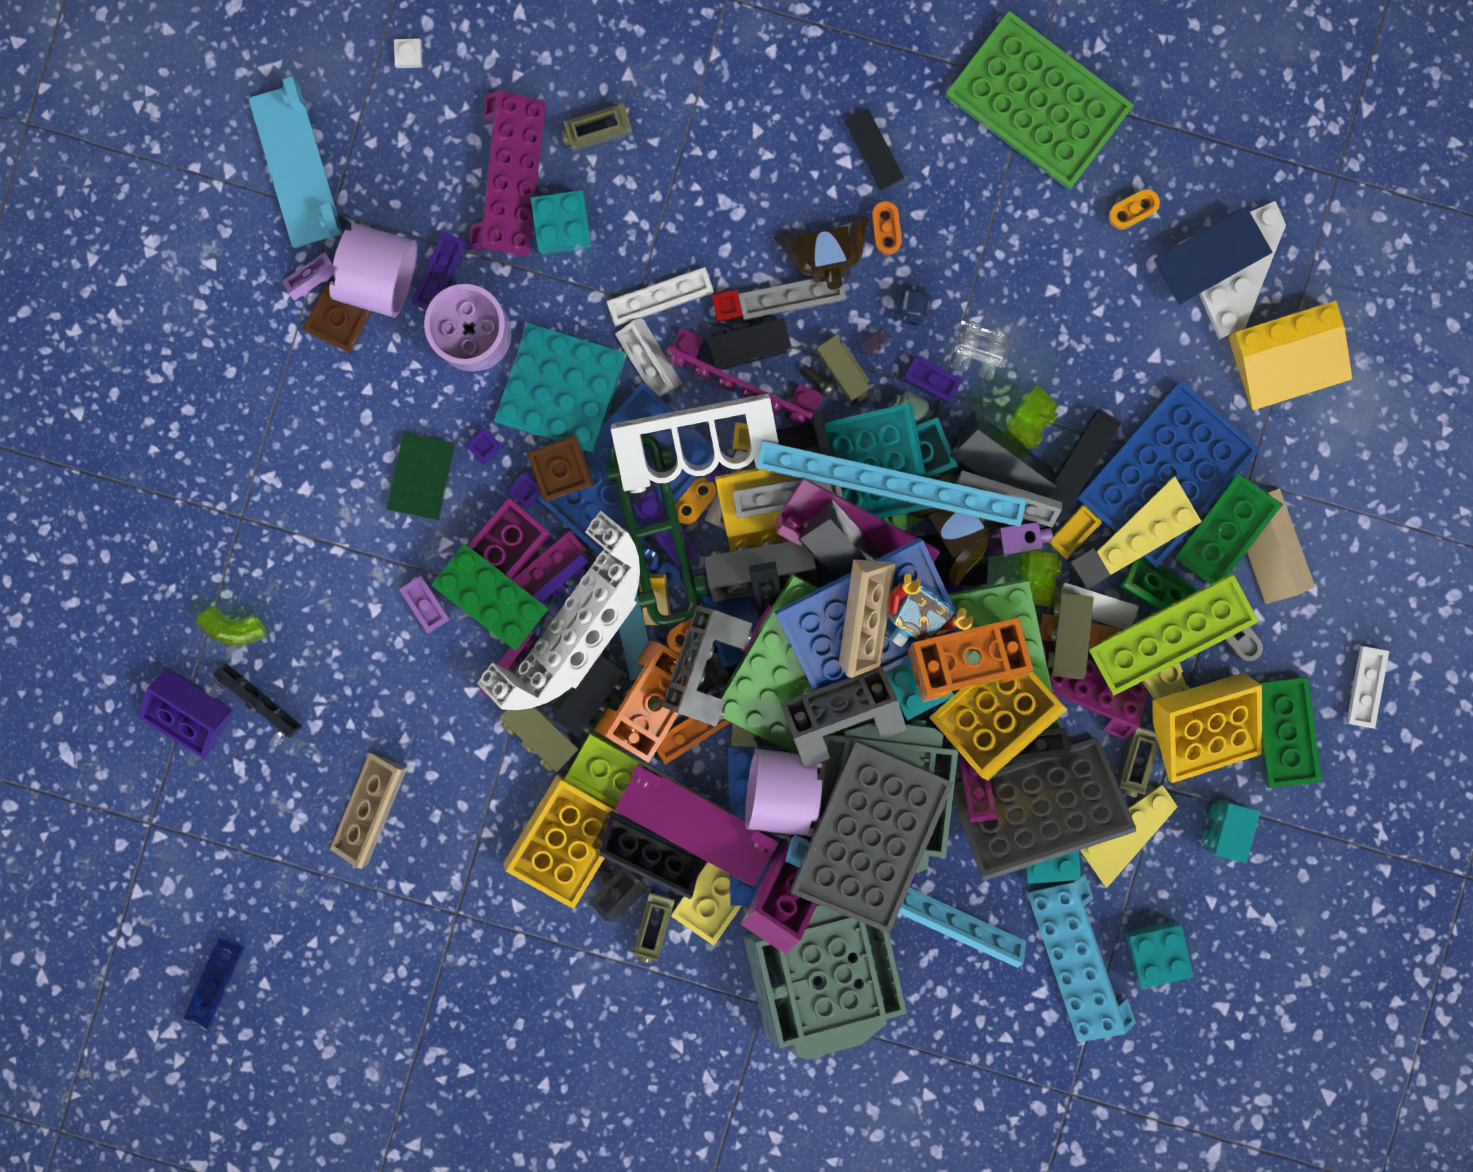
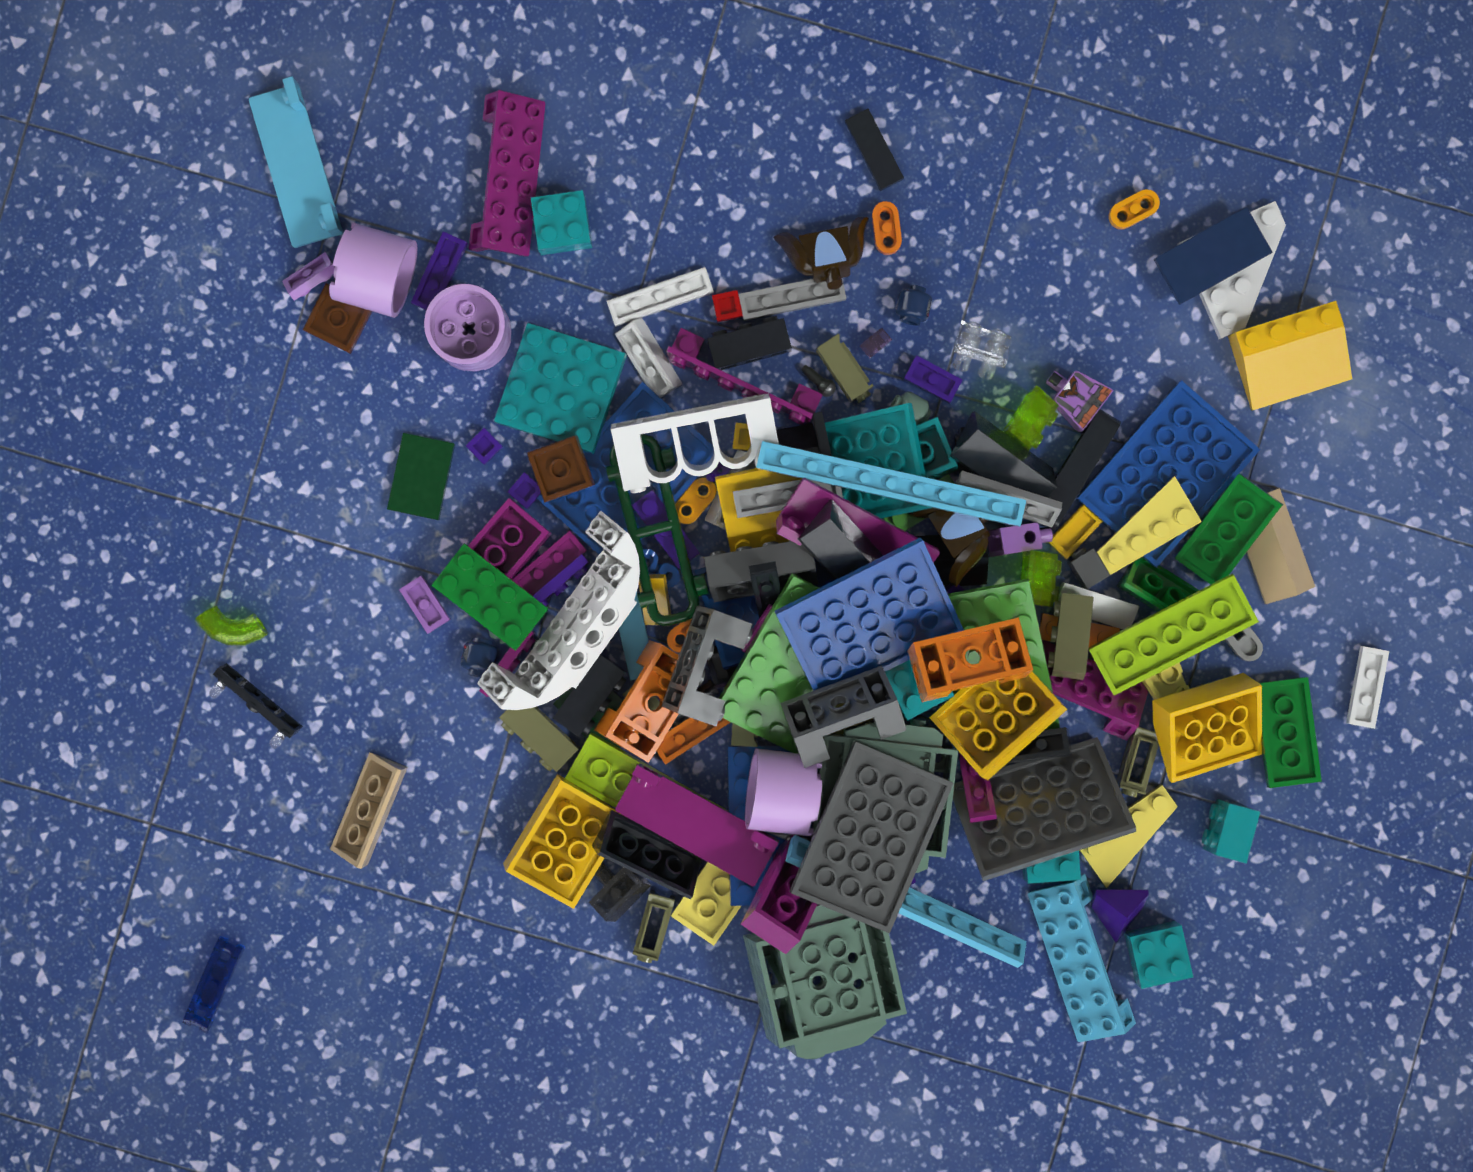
(184, 713): dark purple slope -> none
(408, 53): white plate -> none
(478, 656): none -> dark blue head
(578, 143): olive window -> none
(866, 616): tan slope -> none
(921, 613): torso -> none
(1039, 100): bright green plate -> none
(1078, 397): none -> torso
(1118, 909): none -> dark purple slope

